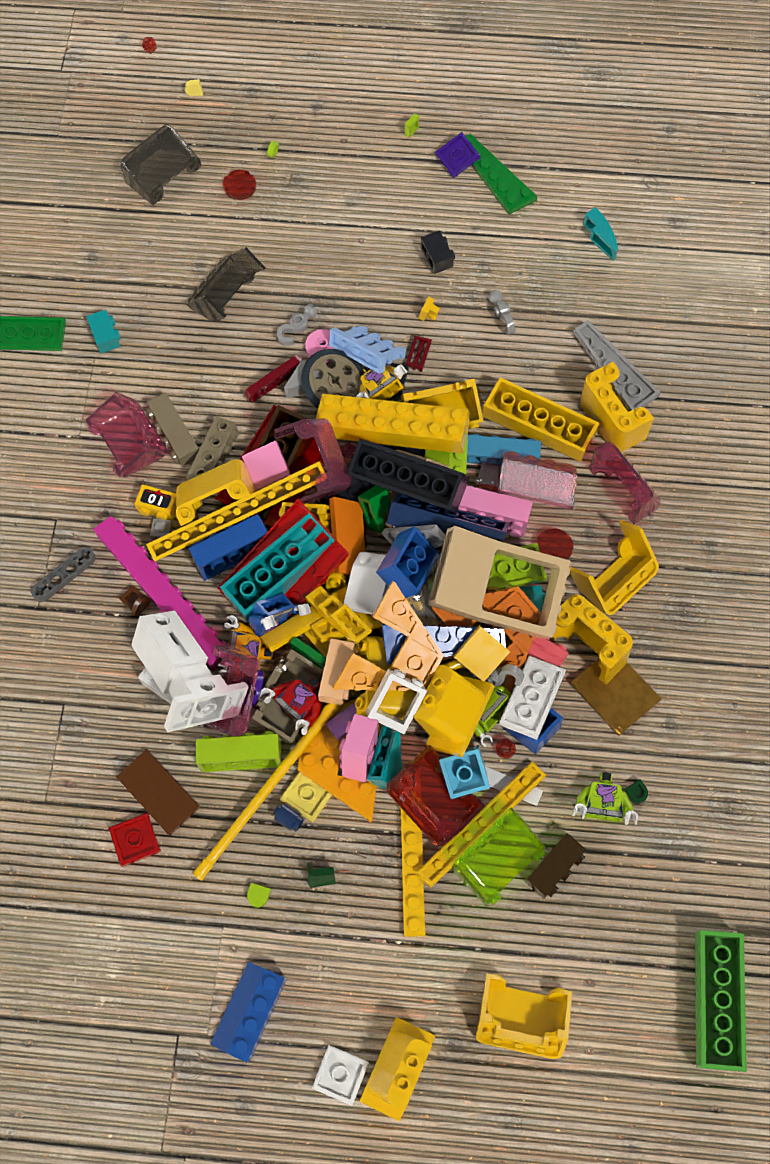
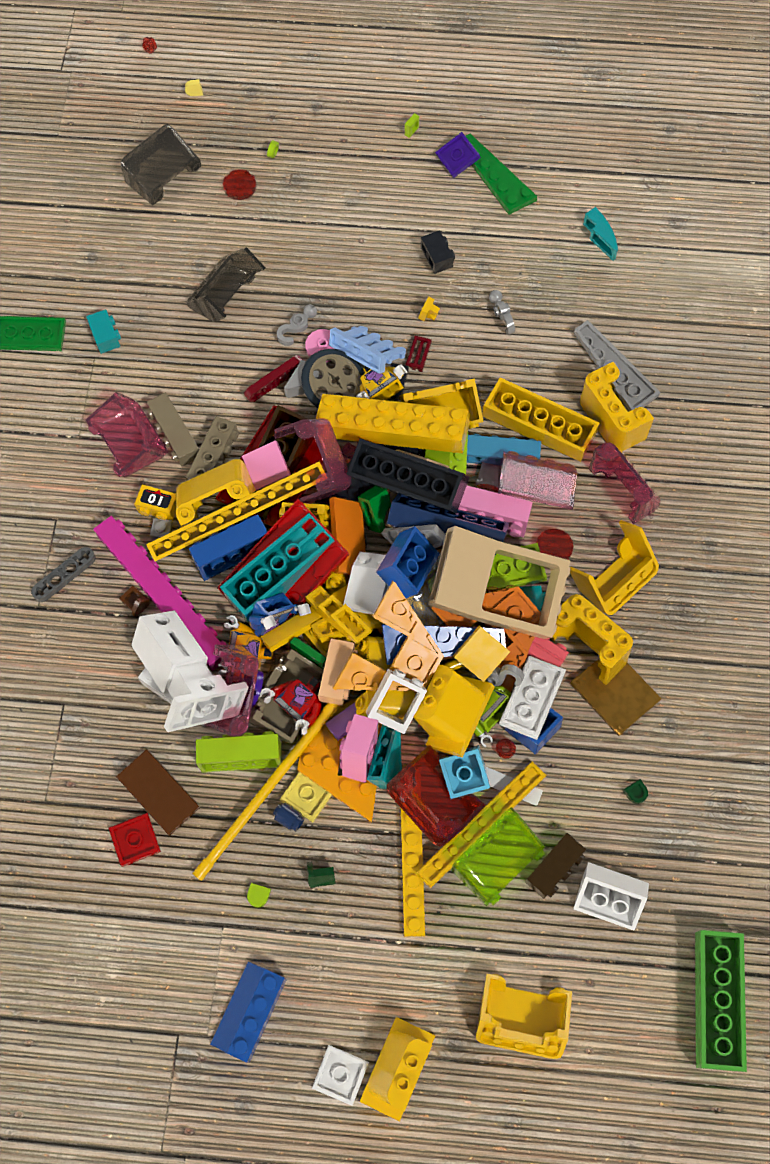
(605, 802): torso -> none
(611, 896): none -> white slope

